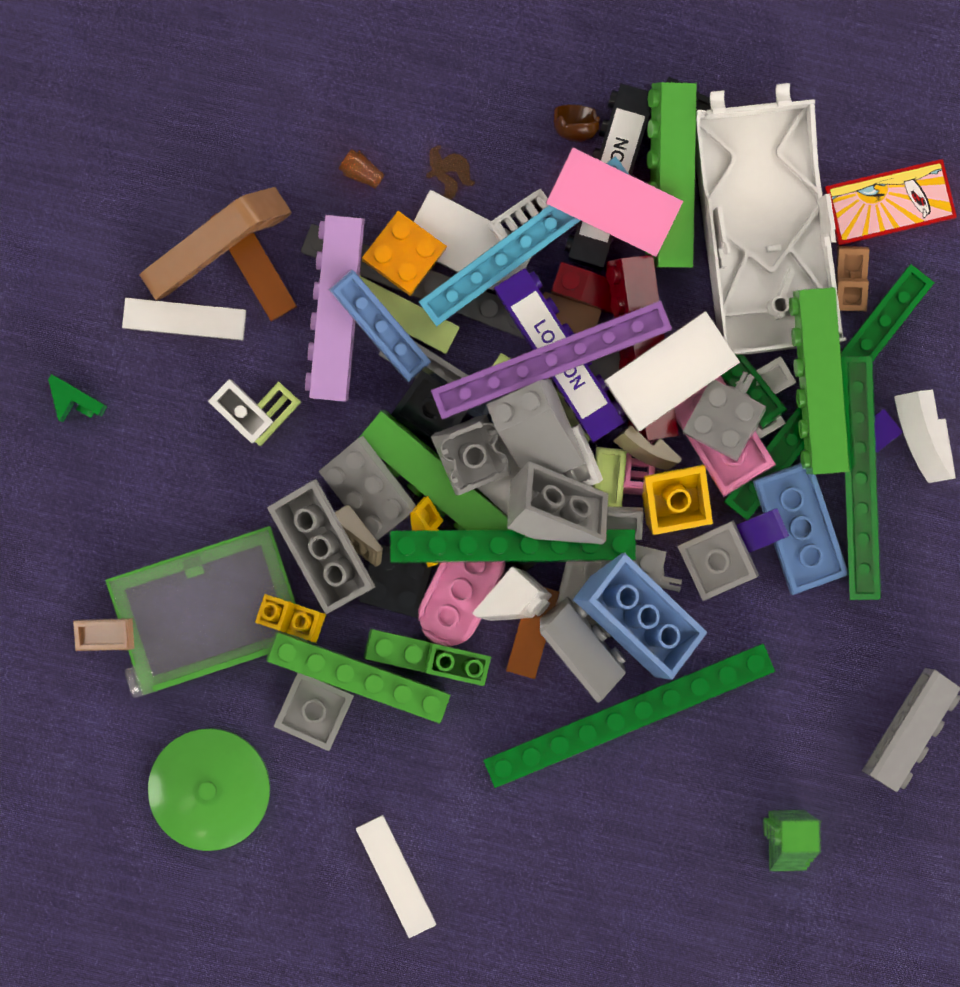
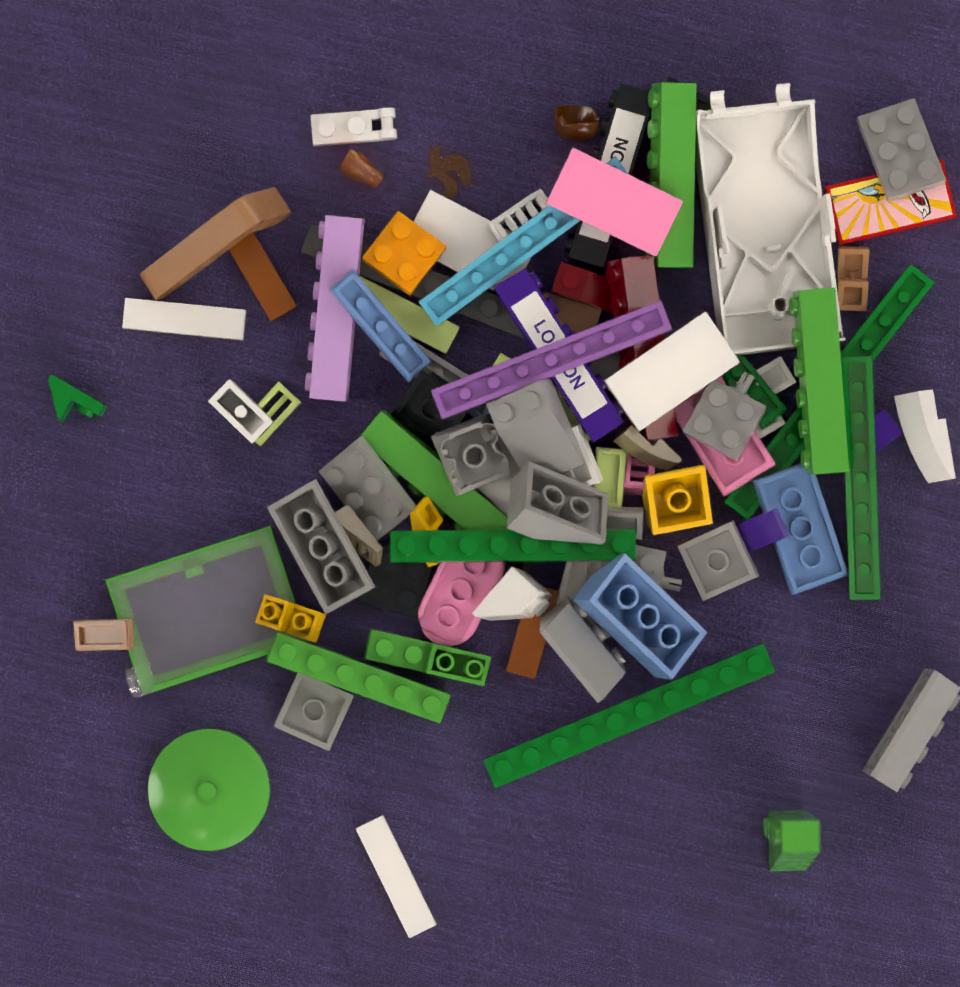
(352, 127): none -> white plate
(901, 150): none -> light grey plate

